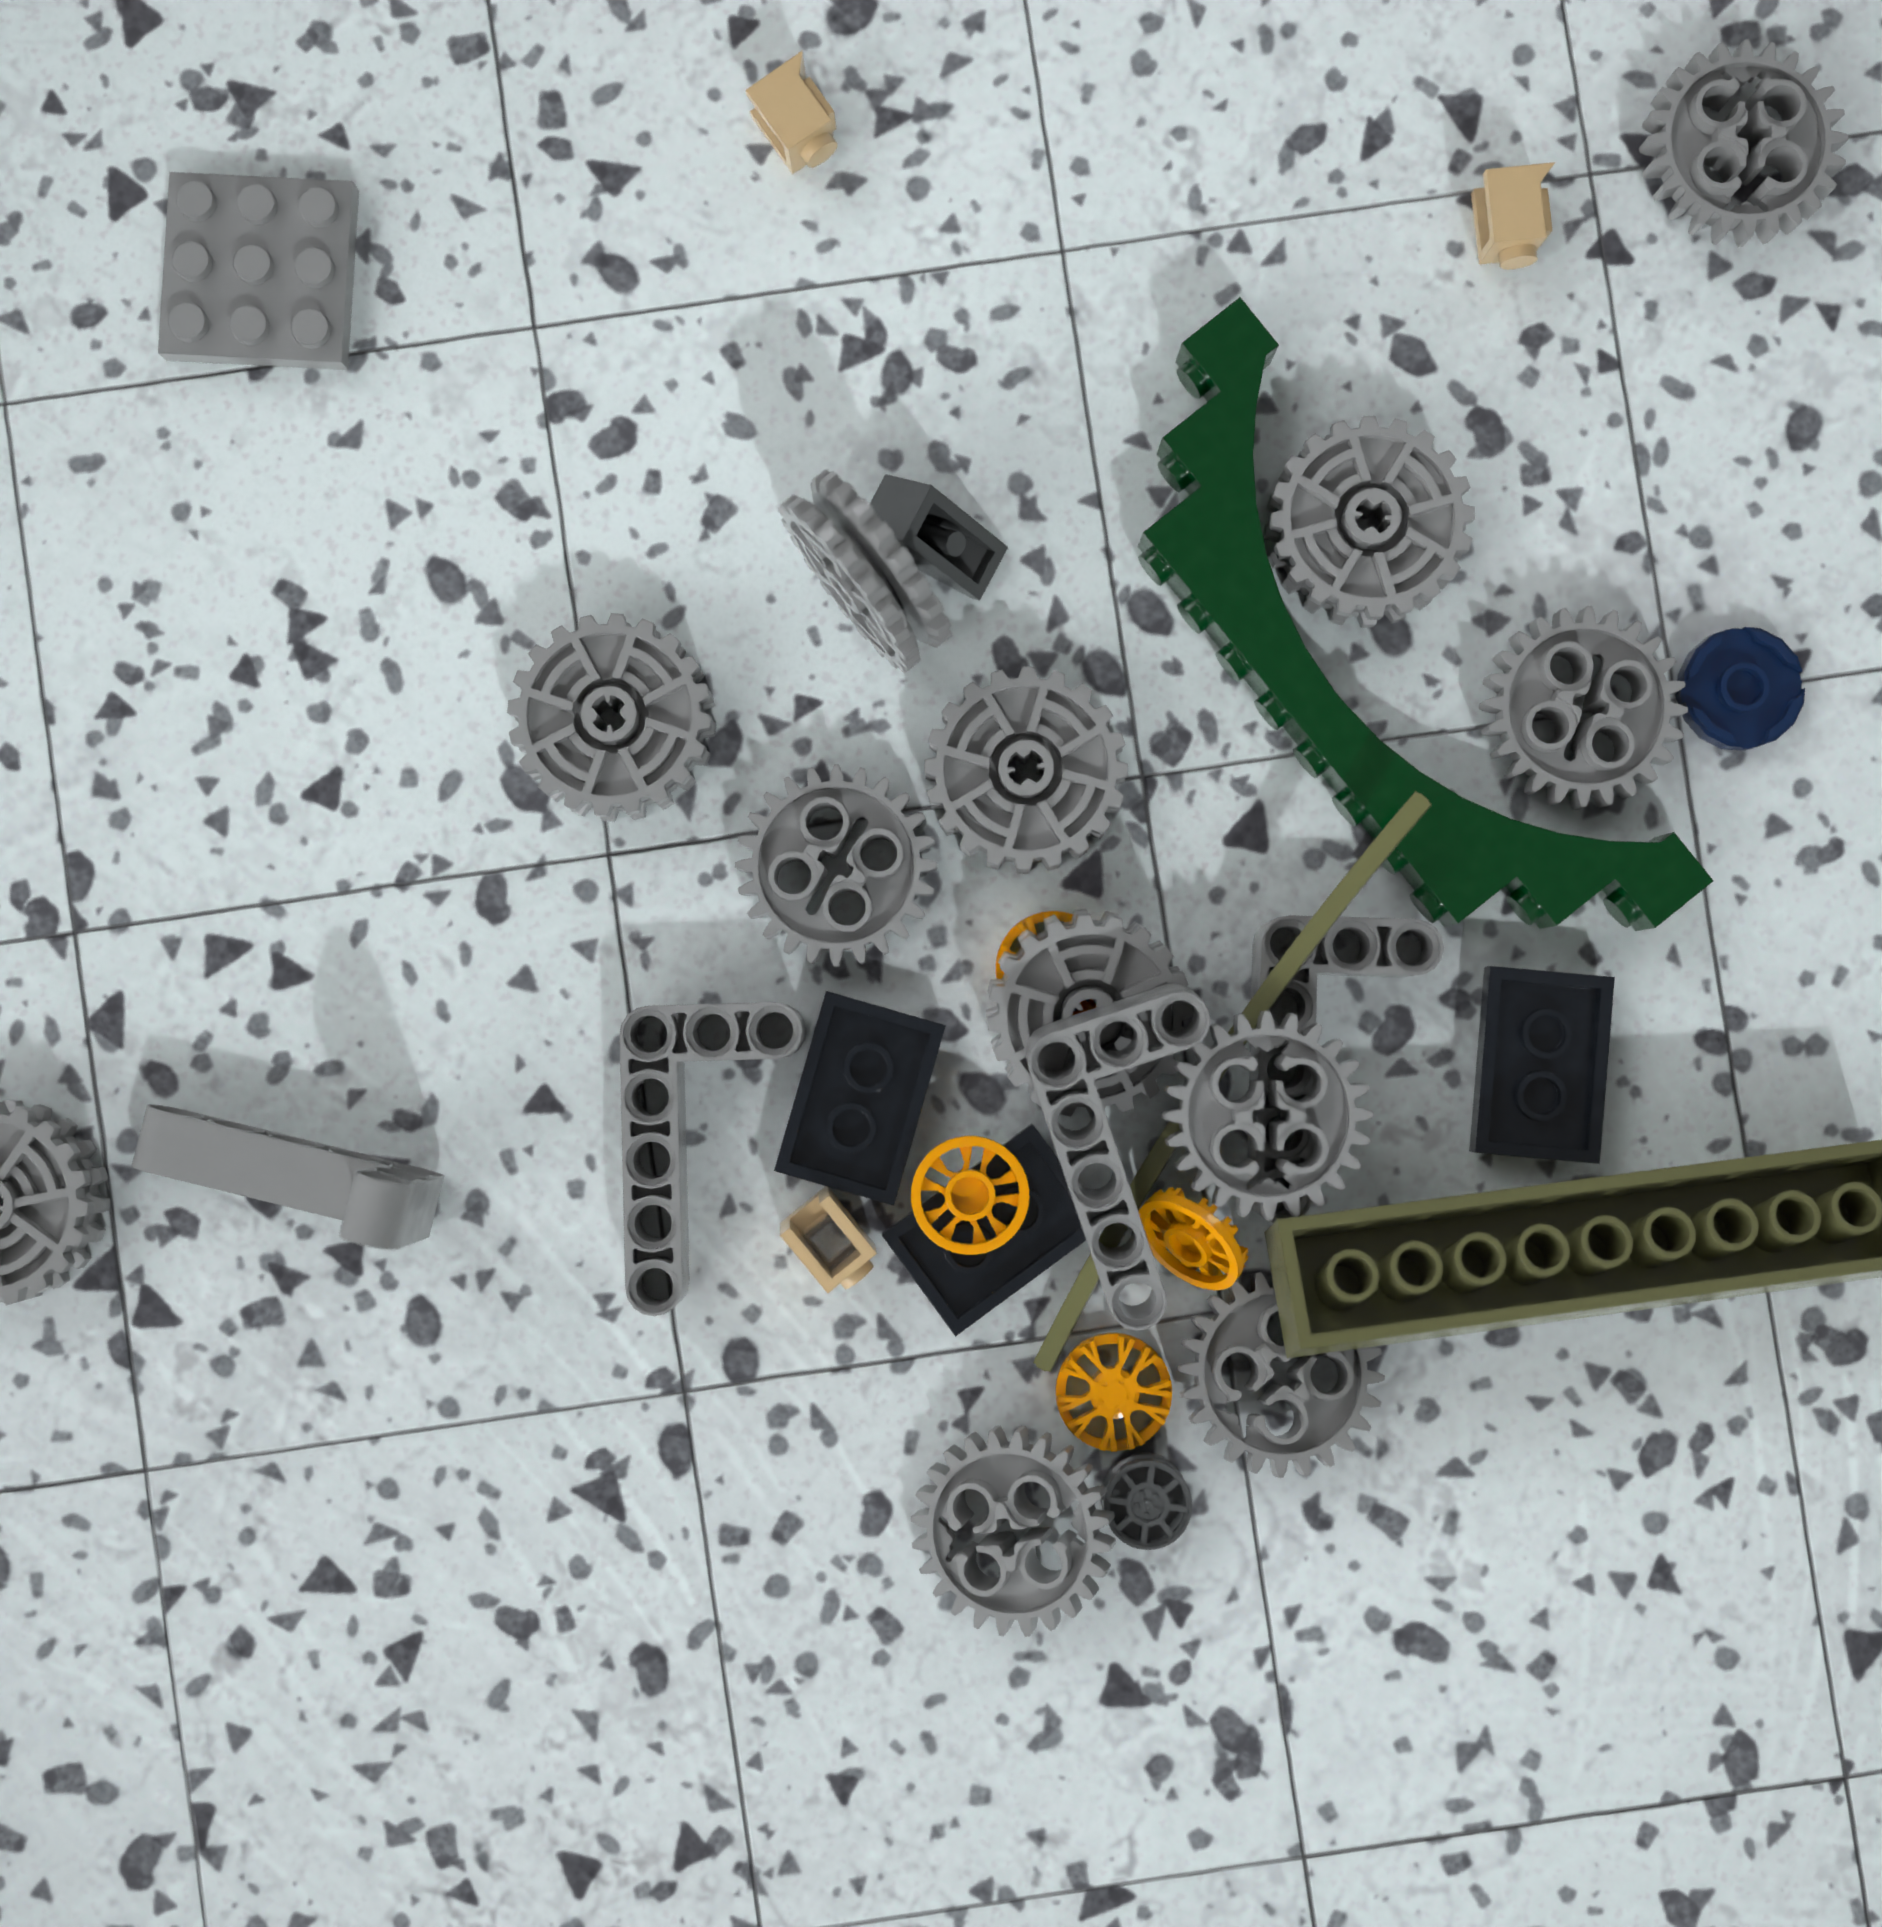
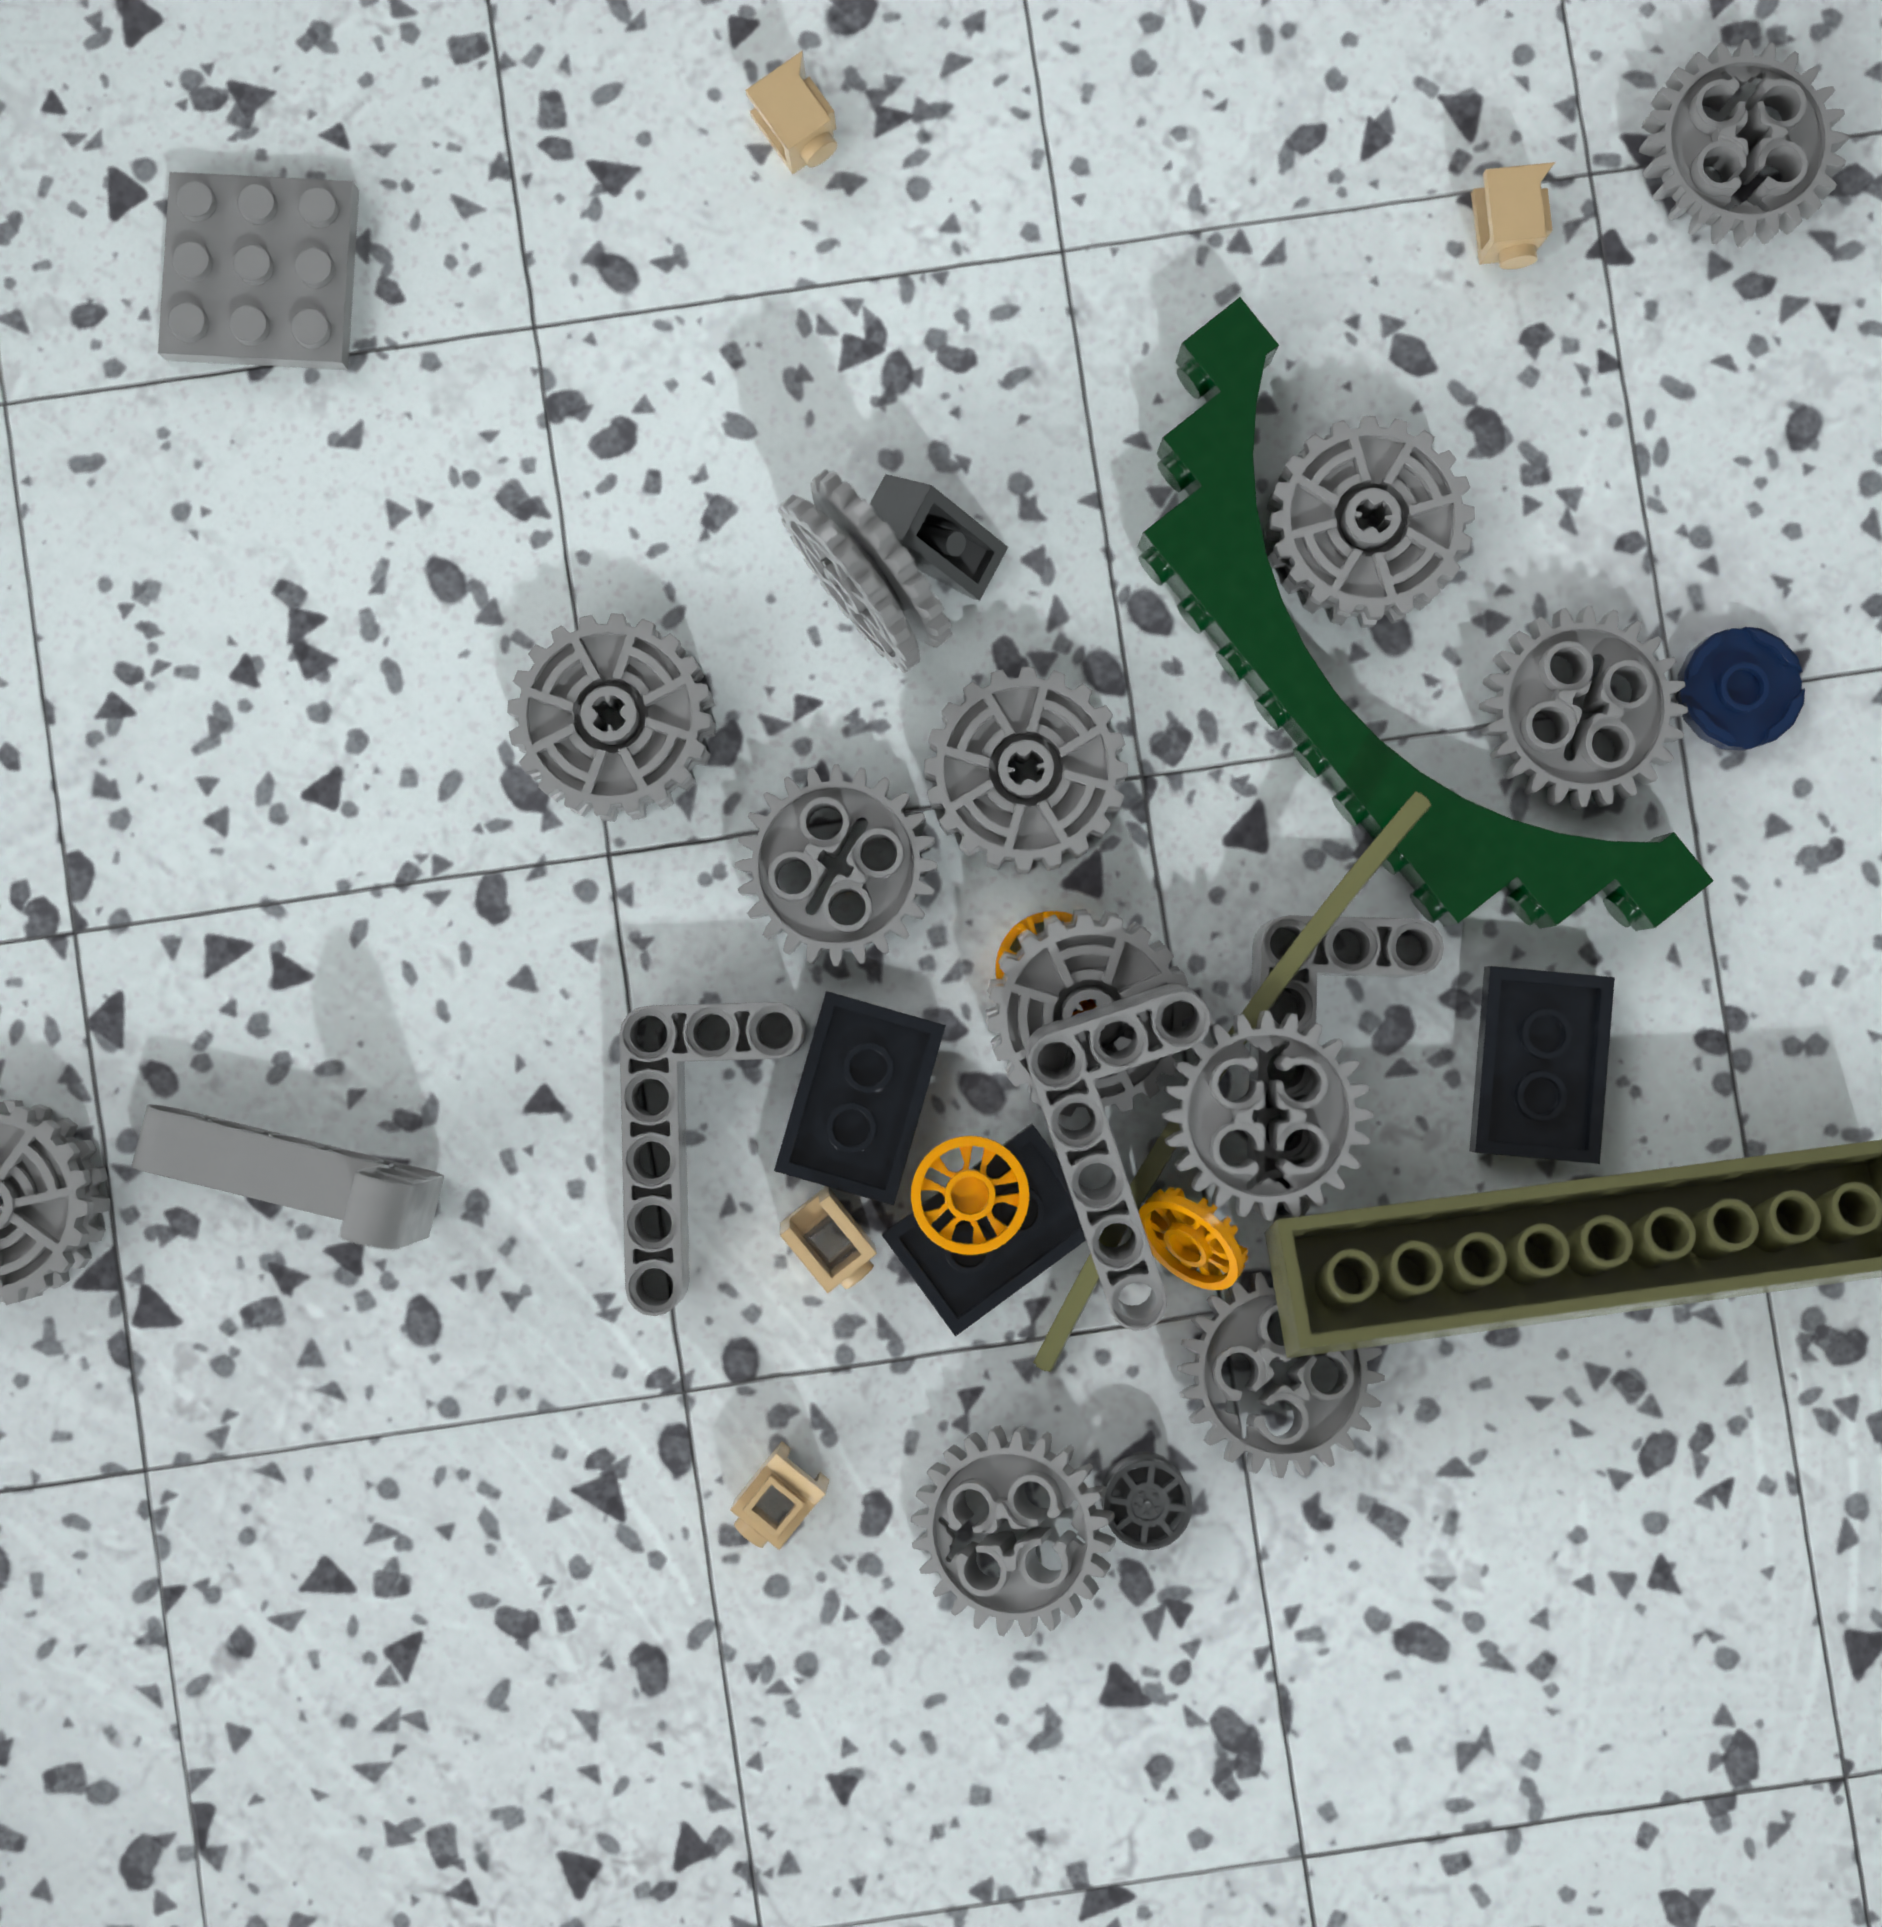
(776, 1500): none -> tan window
(1113, 1392): light orange wheel -> none

